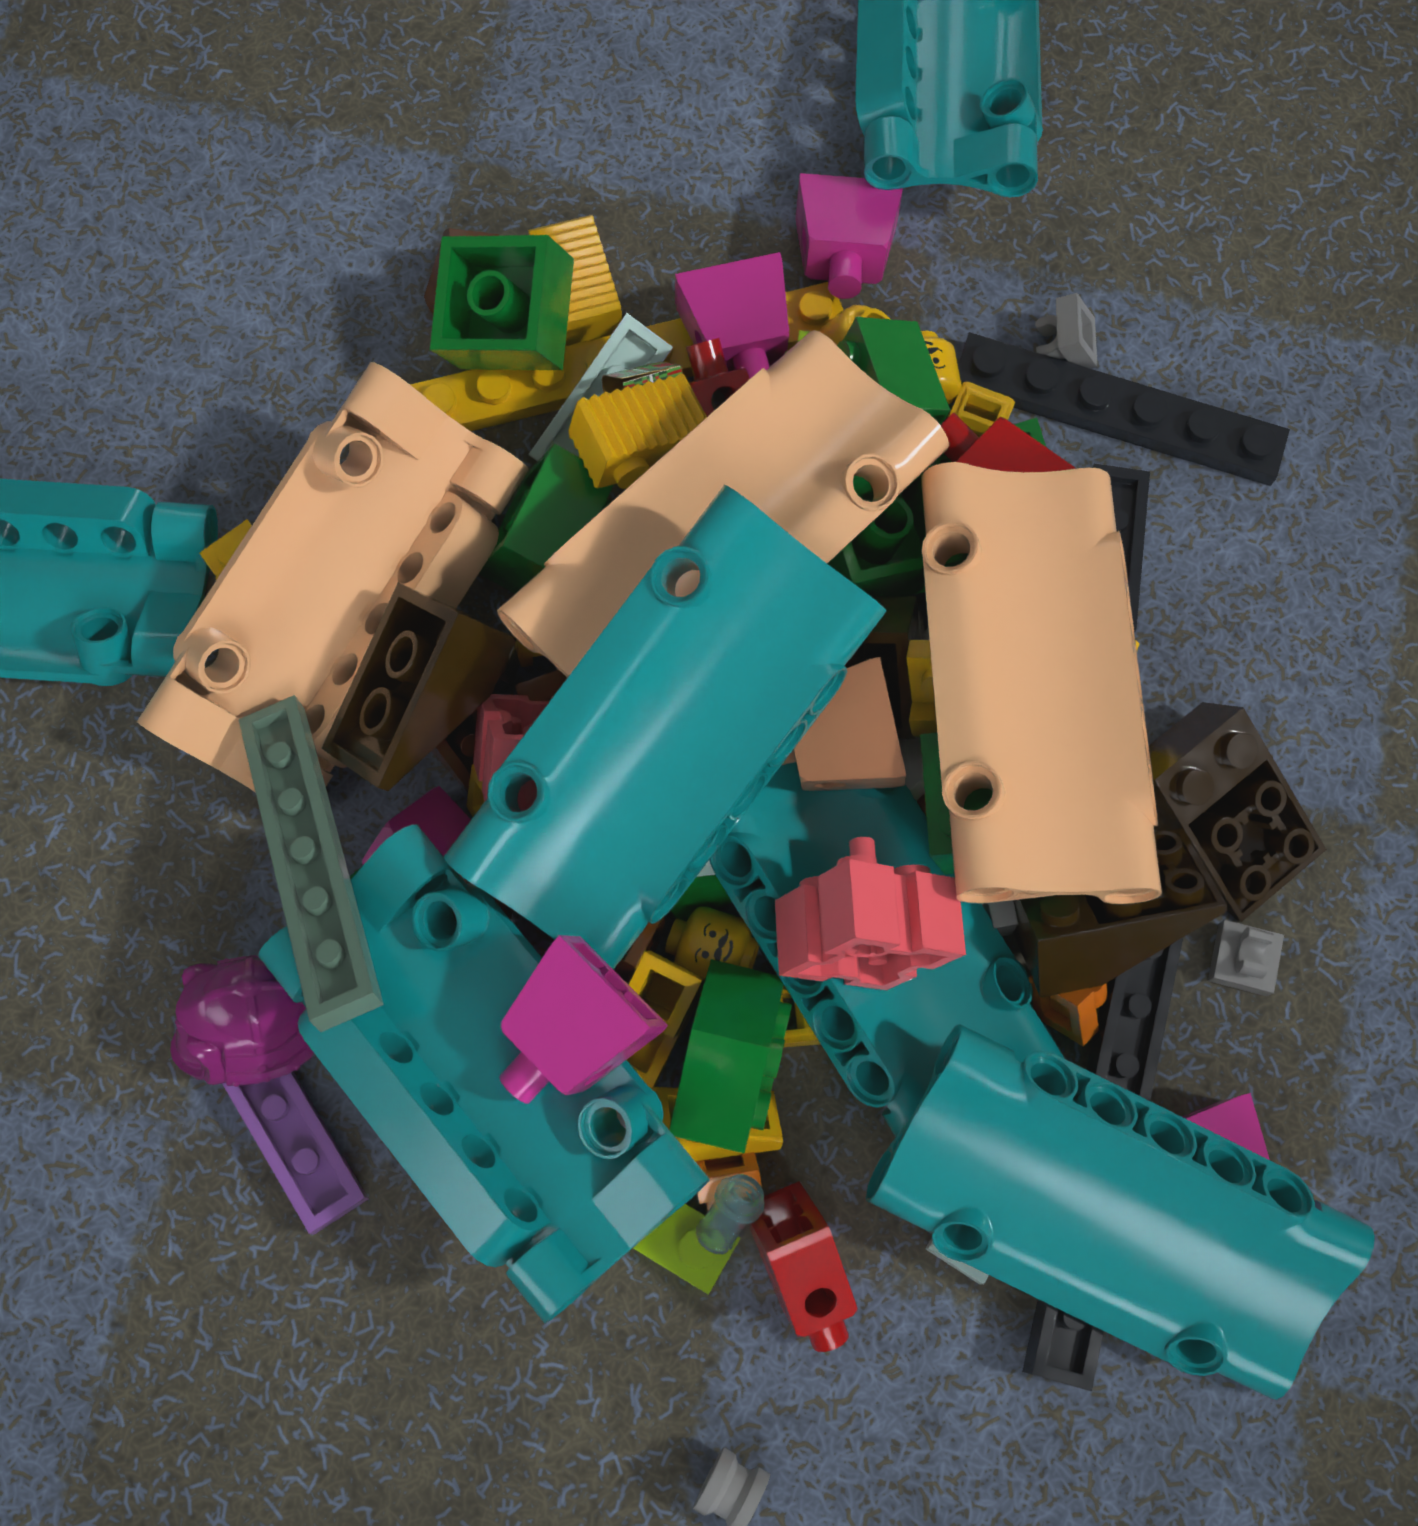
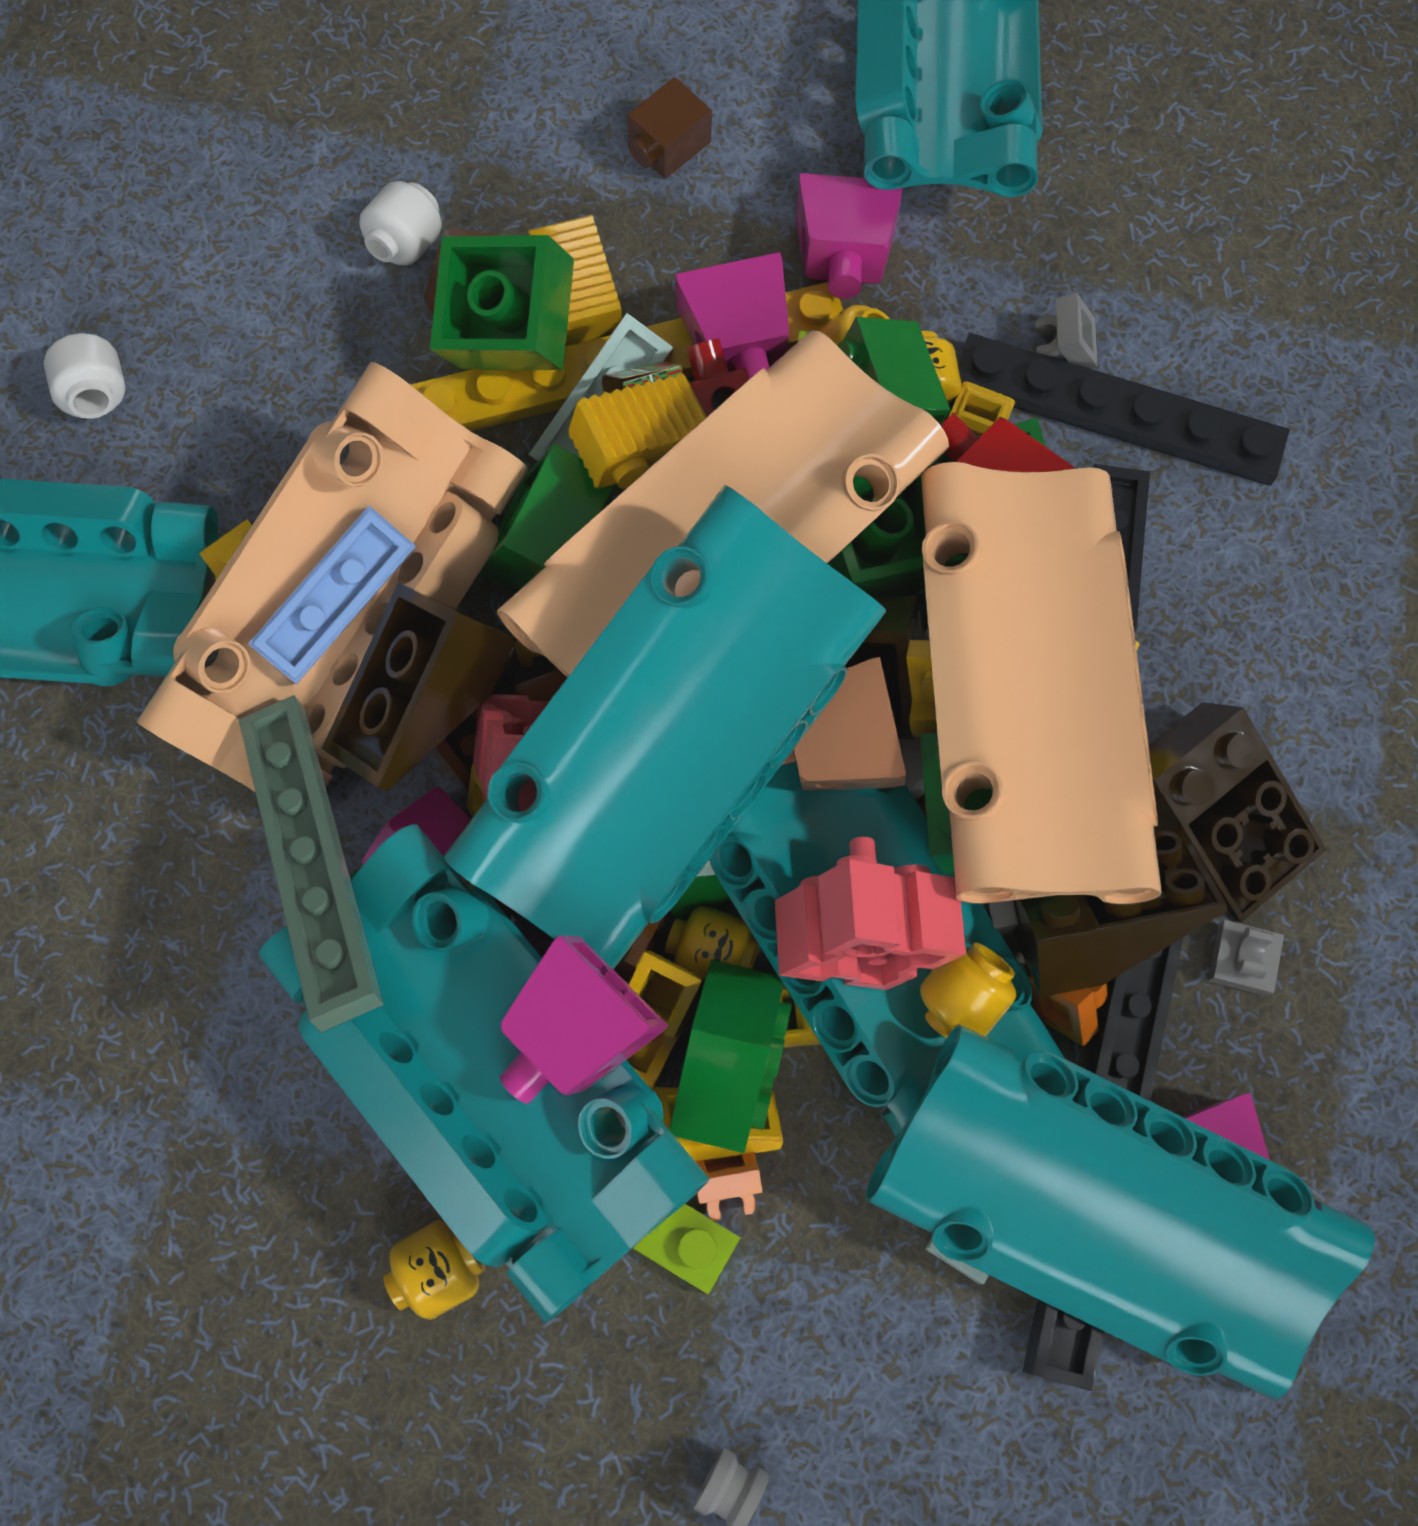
(84, 375): none -> white head
(236, 1024): magenta head -> none
(299, 1150): medium lavender plate -> none
(332, 595): none -> light blue tile
(400, 223): none -> white head
(431, 1271): none -> yellow head
(669, 128): none -> reddish brown brick
(736, 1204): clear light blue pin -> none
(804, 1267): red torso -> none
(969, 992): none -> yellow head

